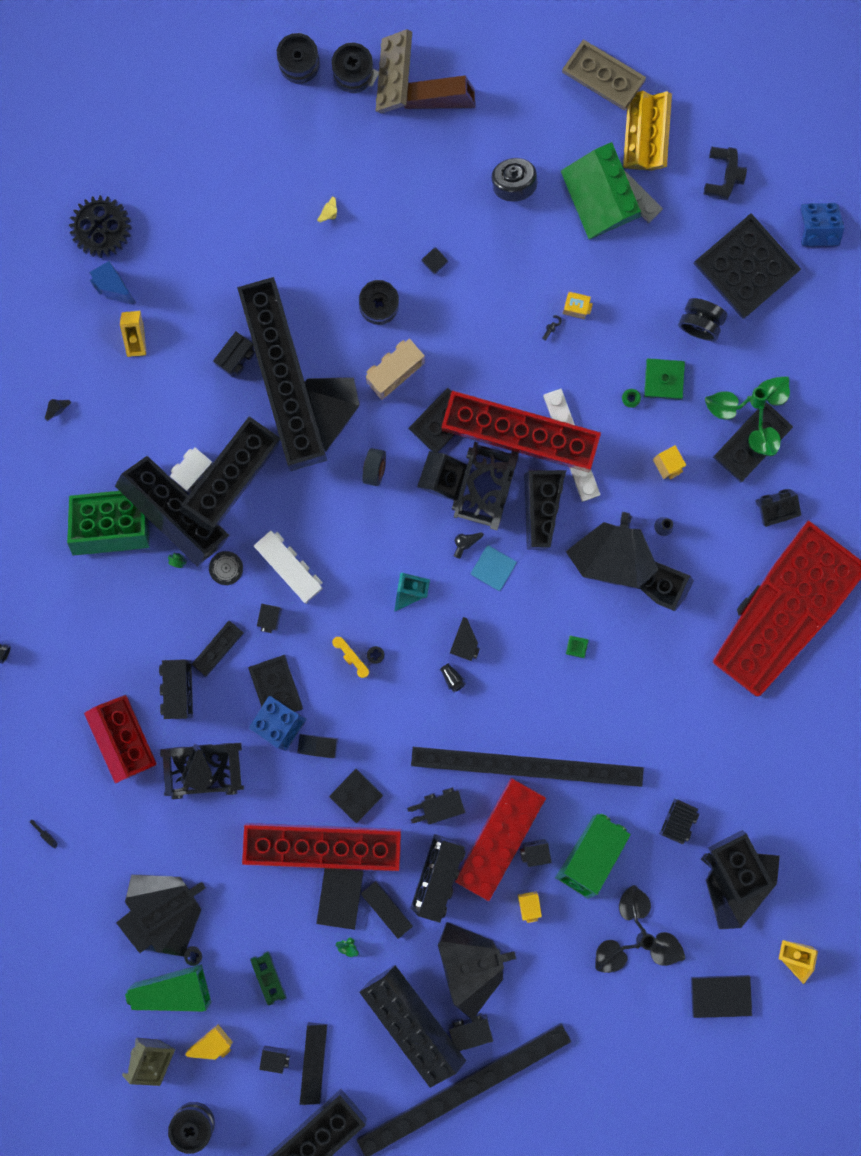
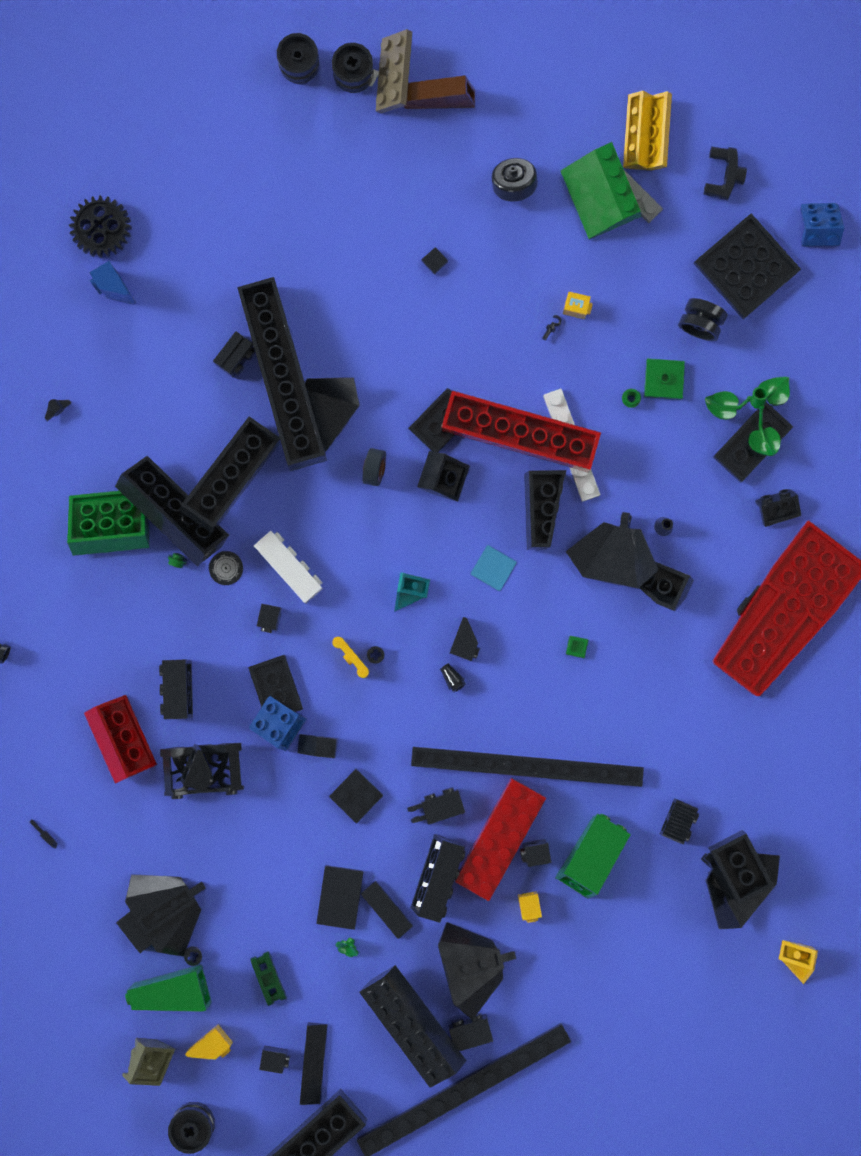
(133, 333): yellow slope -> none
(191, 469): white brick -> none
(217, 648): black tile -> none
(321, 846): red brick -> none
(329, 211): light yellow piece -> none
(378, 291): black wheel -> none
(395, 368): tan brick -> none
(465, 541): black animal -> none
(495, 509): black fence -> none
(604, 74): dark tan plate -> none
(663, 949): black plant -> none
(669, 463): yellow brick -> none
(721, 996): black tile -> none

